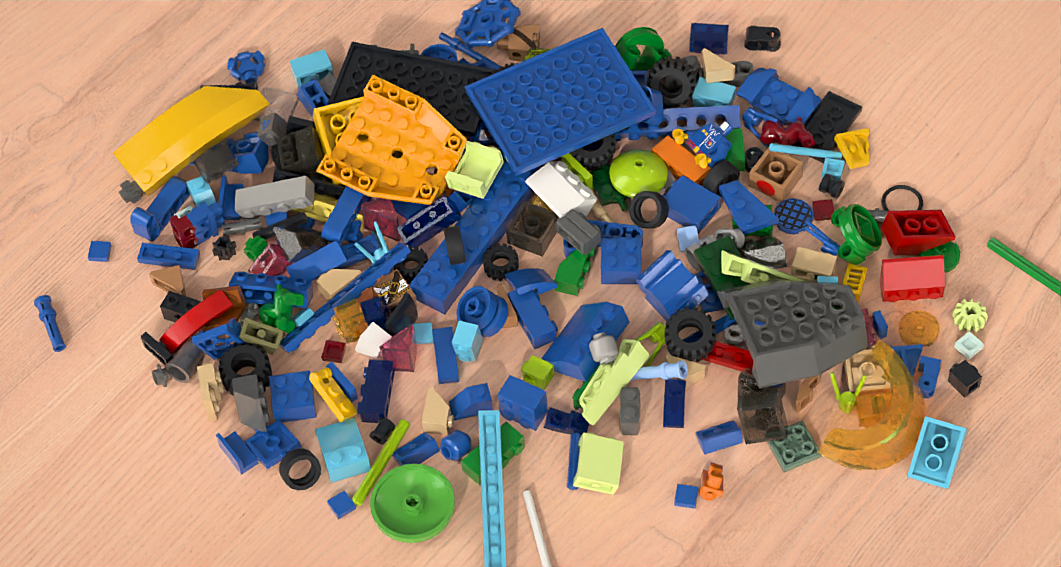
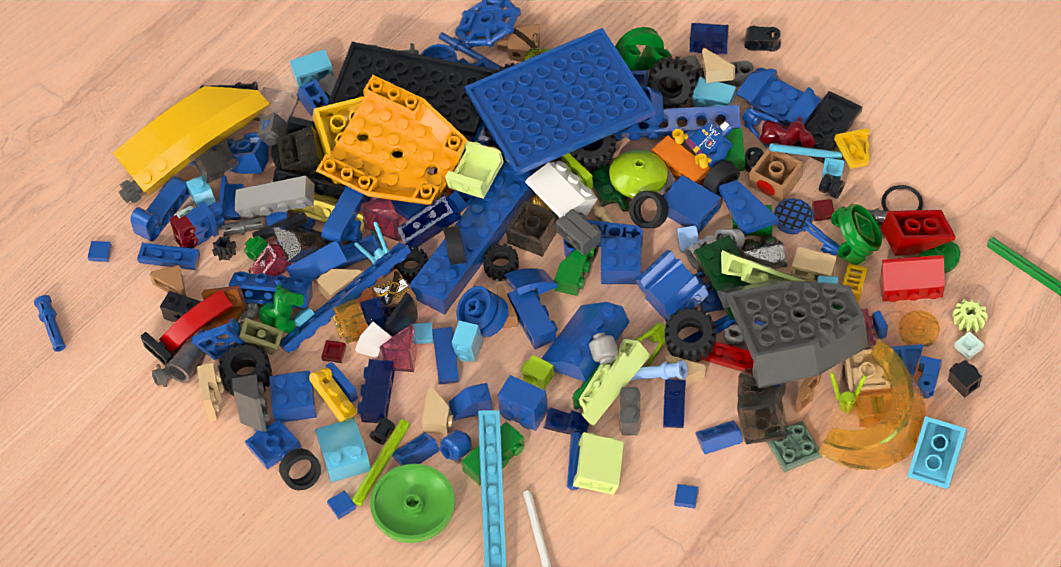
(237, 452): blue panel -> none
(248, 70): blue piece -> none
(712, 482): orange hips -> none

